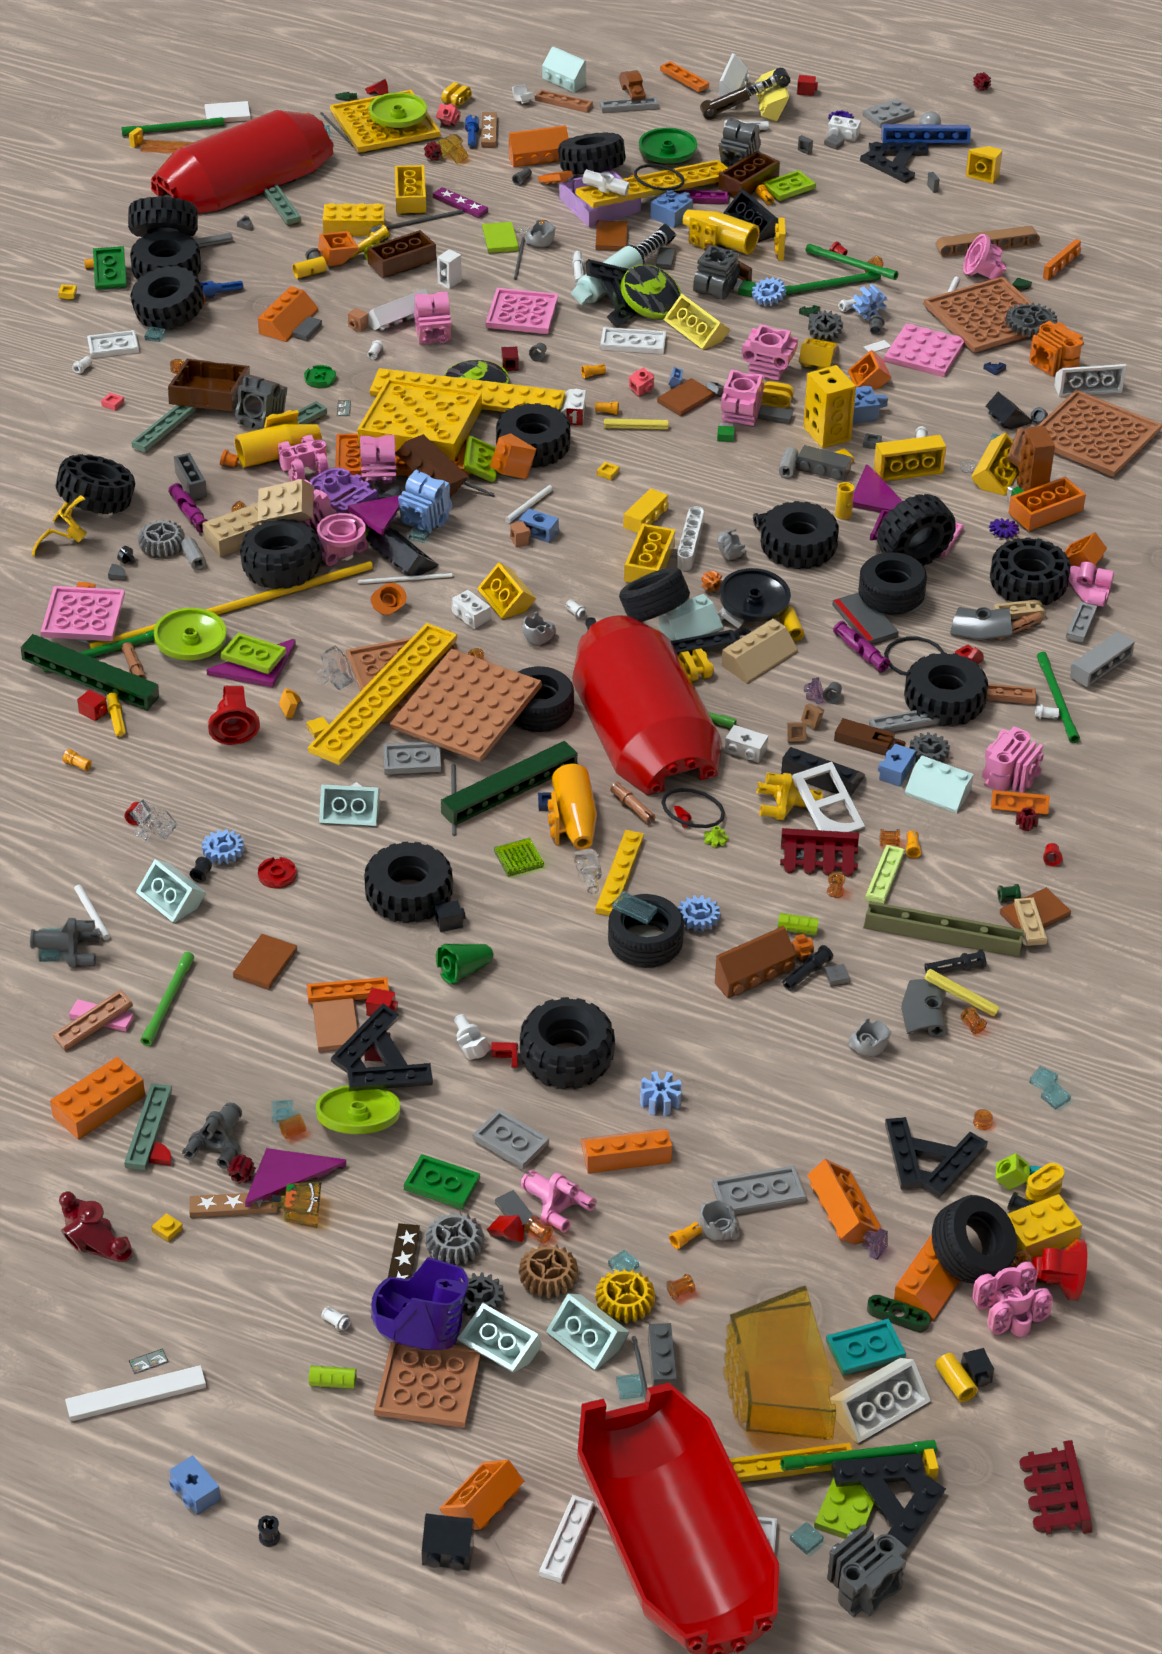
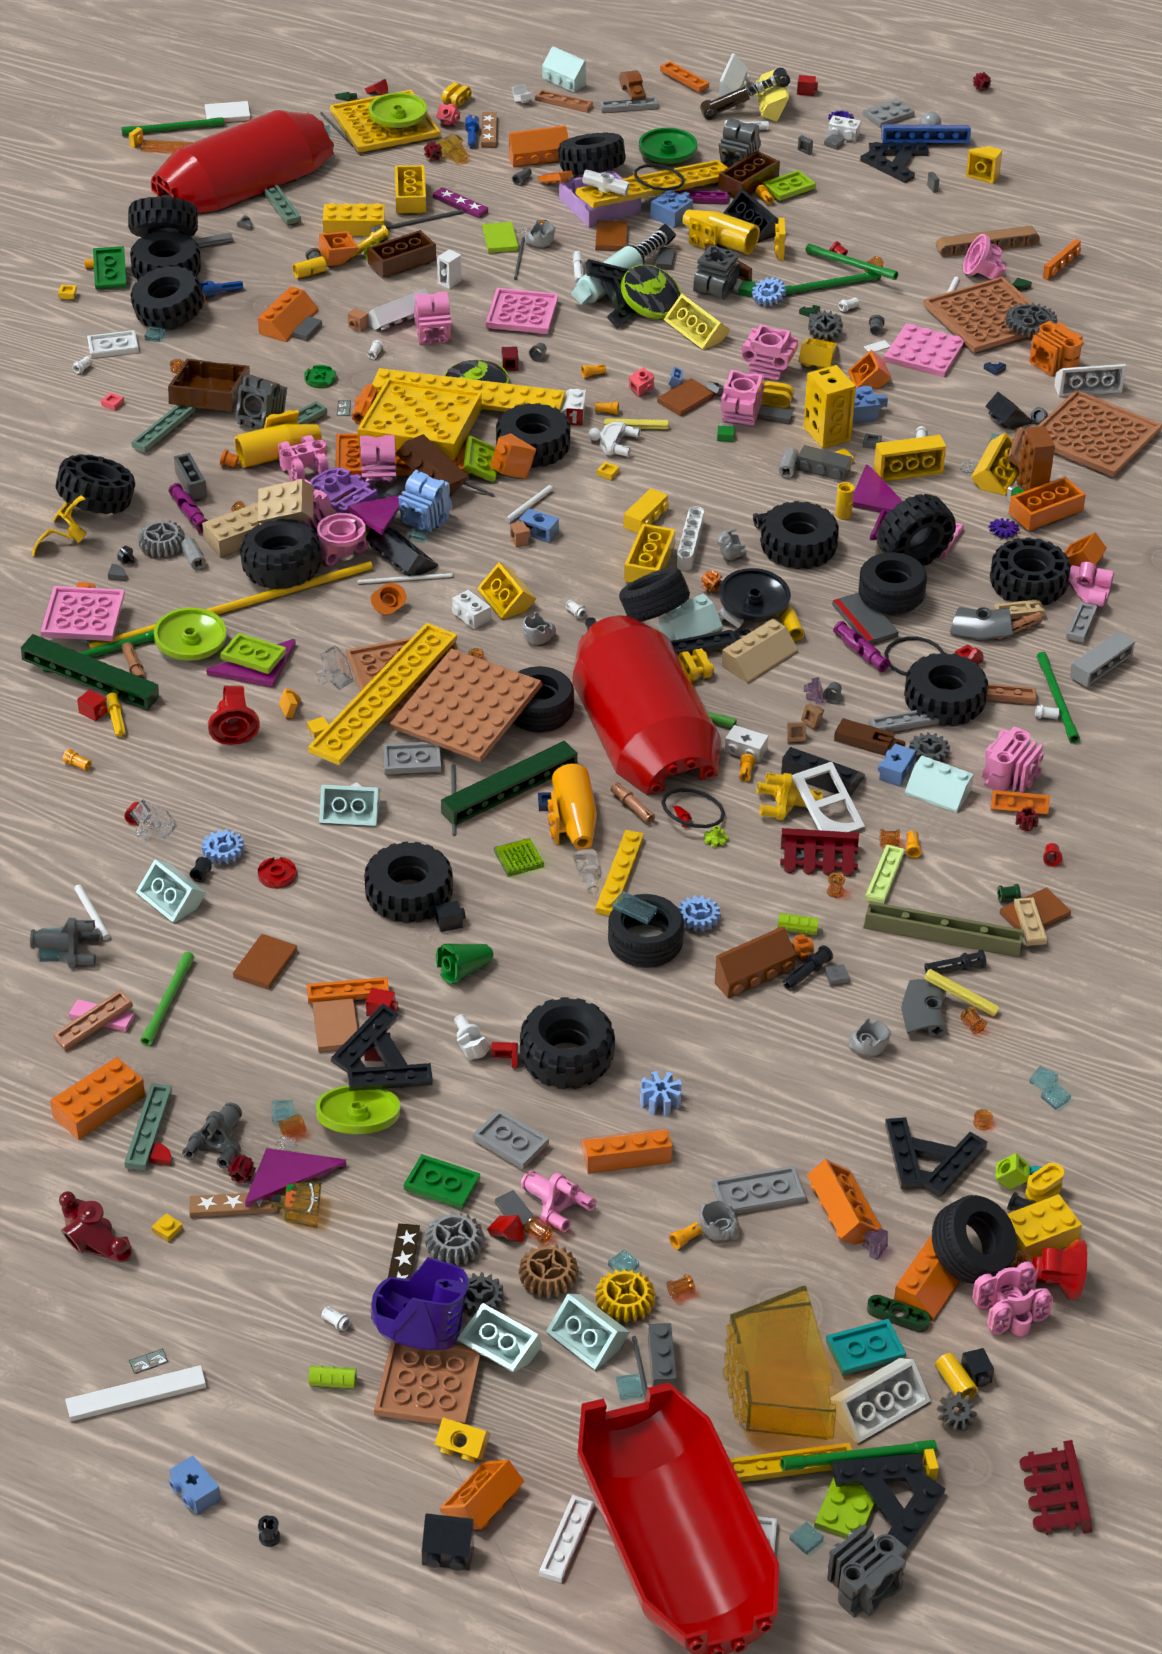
(286, 1143): none -> clear plate
(364, 402): none -> orange piece
(449, 1433): none -> yellow brick
(611, 436): none -> white connector
(633, 340): white tile -> none
(746, 763): none -> light orange pin
(869, 301): light blue gear -> none
(949, 1404): none -> dark grey gear

